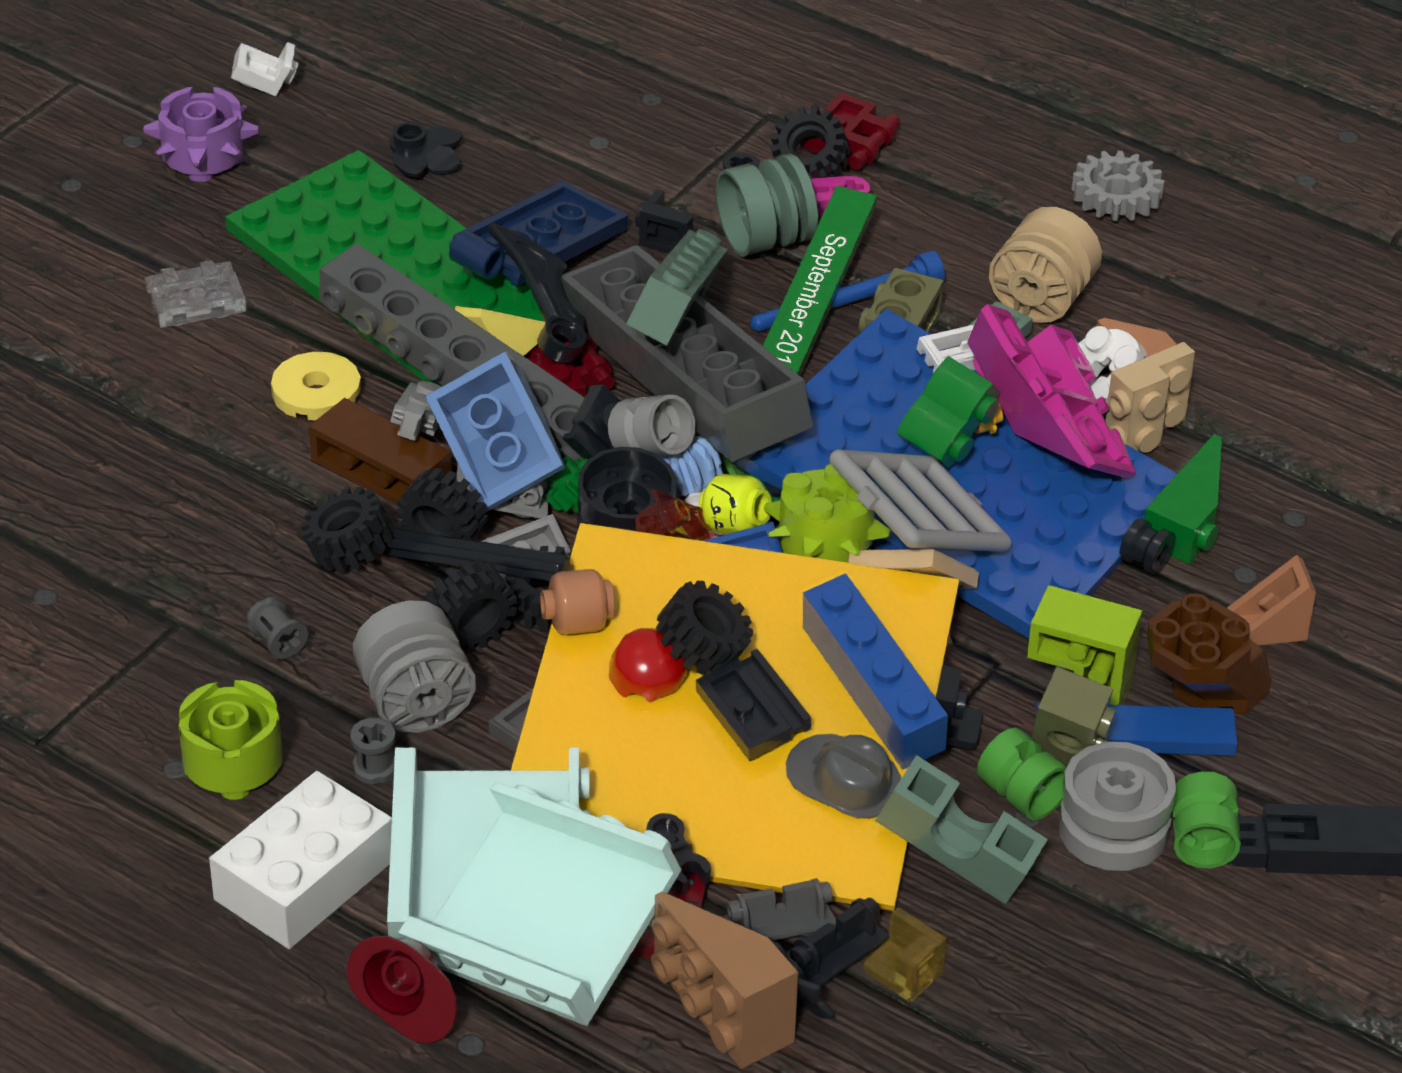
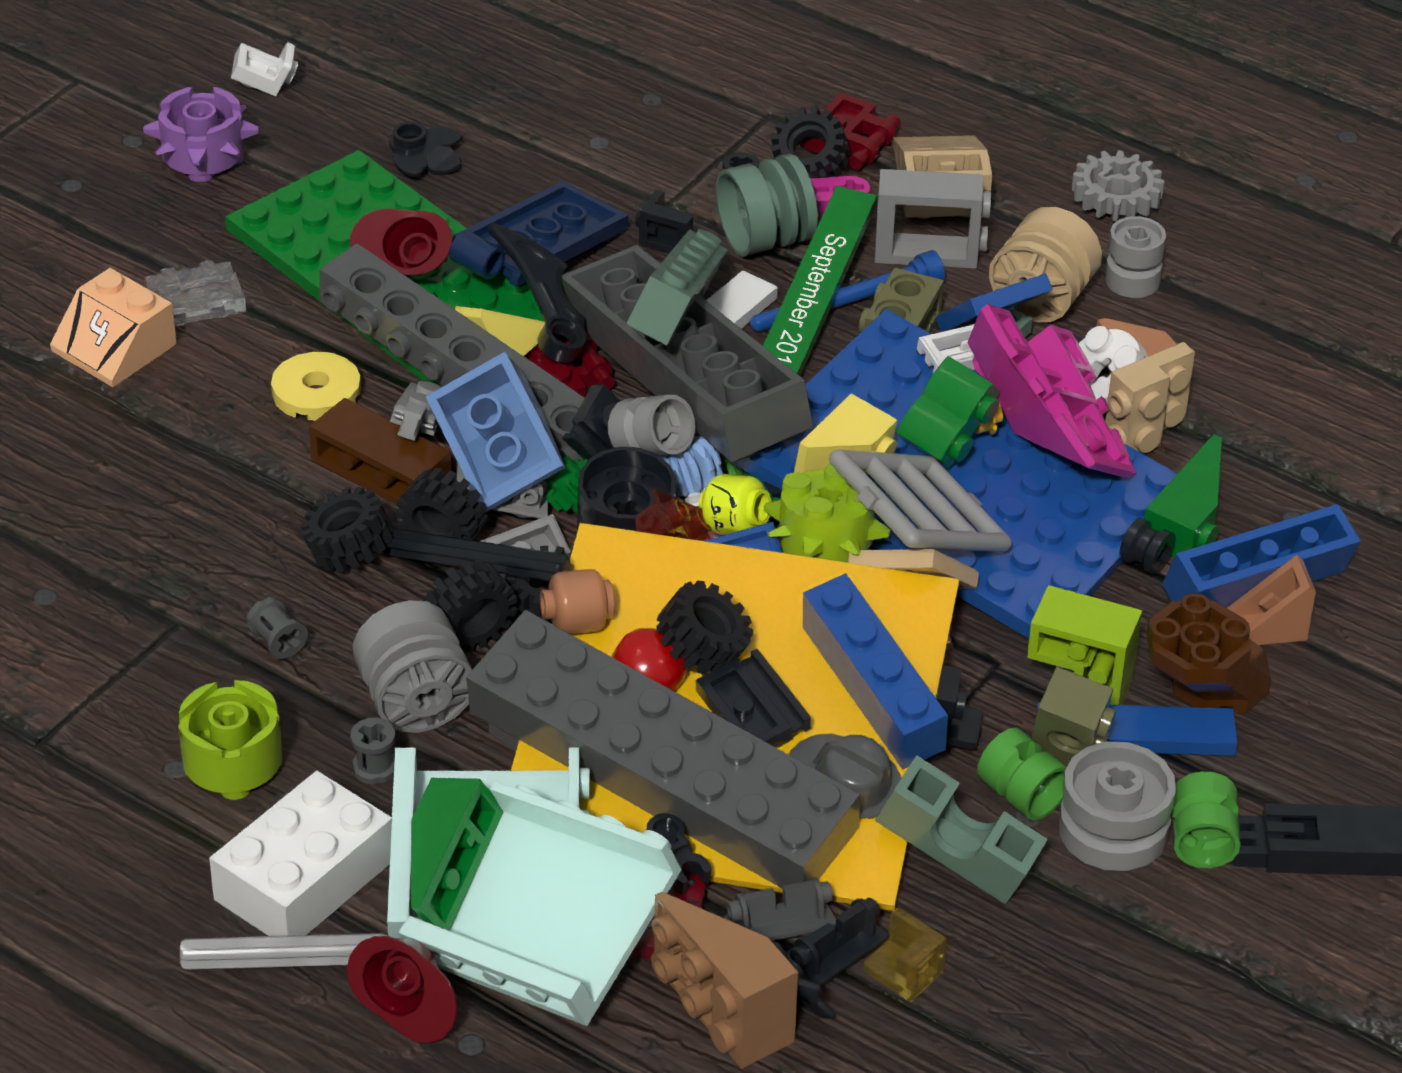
(114, 327): none -> light nougat slope
(269, 951): none -> light grey axle
(405, 239): none -> dark red piece
(448, 844): none -> green slope
(664, 752): none -> dark grey brick
(743, 298): none -> white tile
(848, 427): none -> light yellow slope
(936, 190): none -> light grey window
(942, 154): none -> tan slope
(1005, 298): none -> blue tile
(1135, 256): none -> light grey wheel
(1240, 562): none -> blue brick

